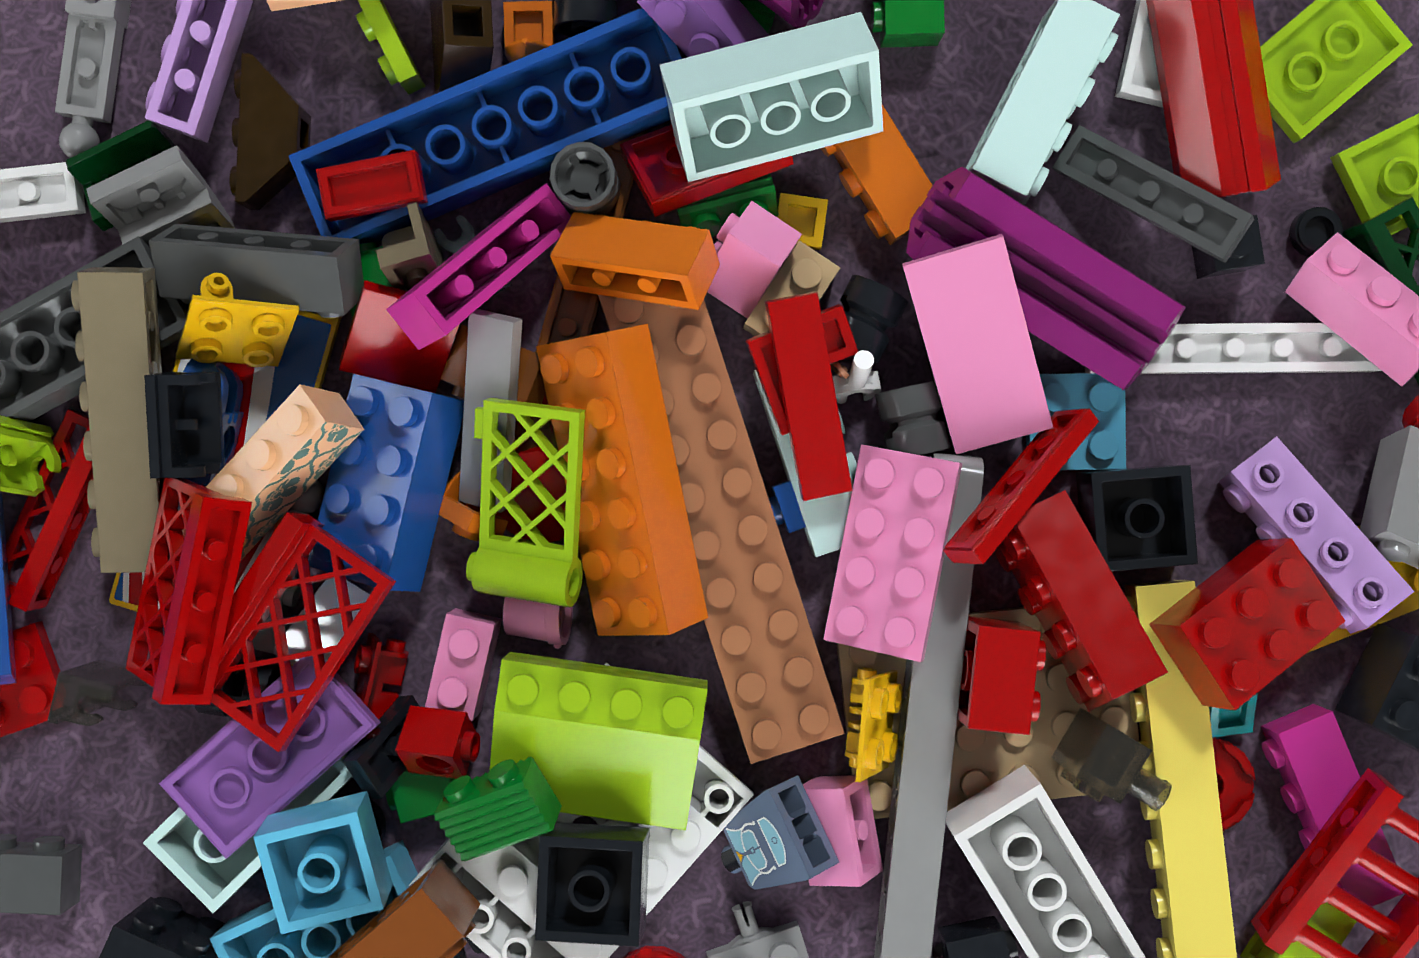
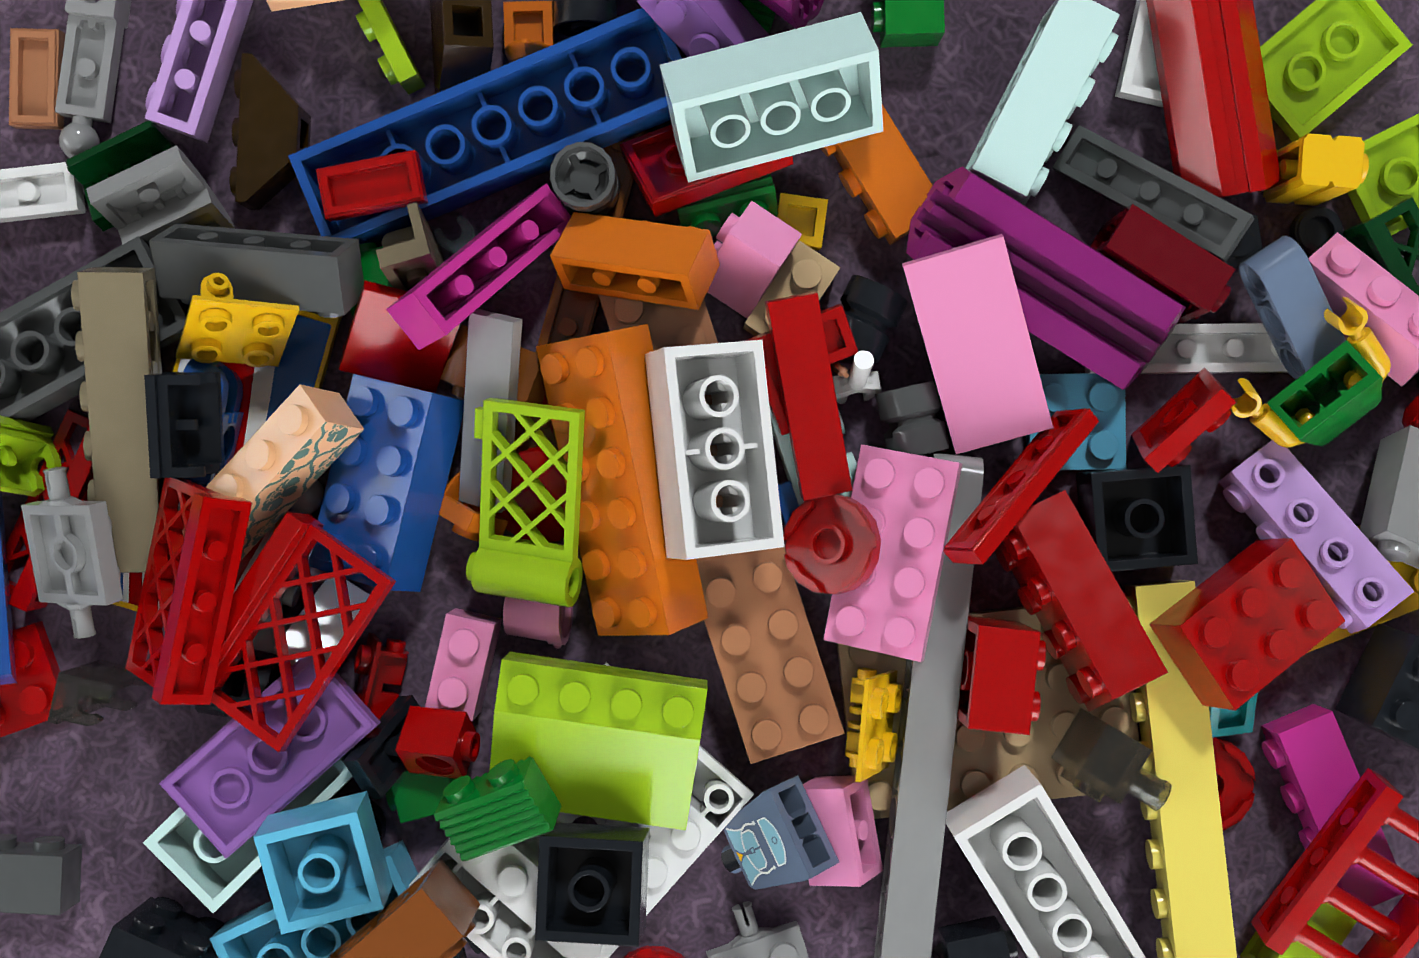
(35, 78): none -> nougat tile
(72, 552): none -> light grey plate
(744, 438): none -> white brick
(831, 544): none -> red tile
(1165, 261): none -> dark red window
(1182, 419): none -> red plate
(1290, 304): none -> sand blue beam
(1318, 169): none -> yellow brick
(1328, 394): none -> green torso

